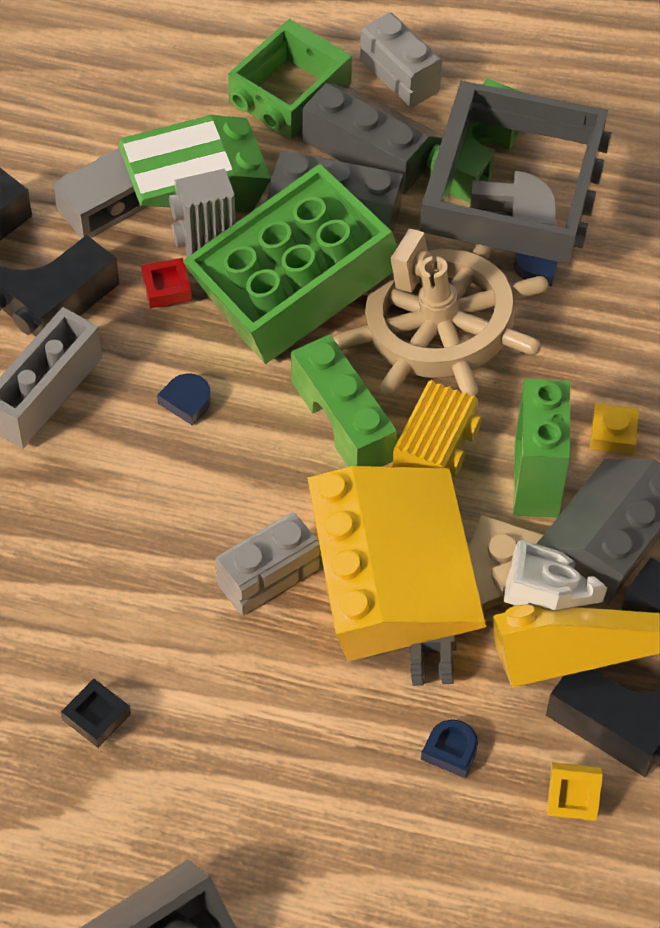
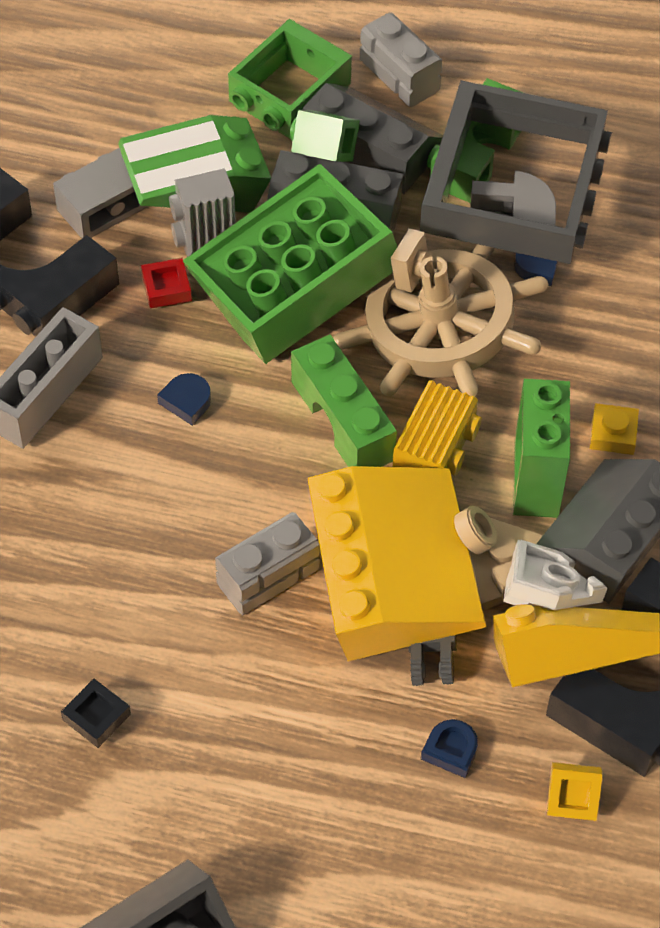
(324, 135): none -> brick
(475, 529): none -> tan tile

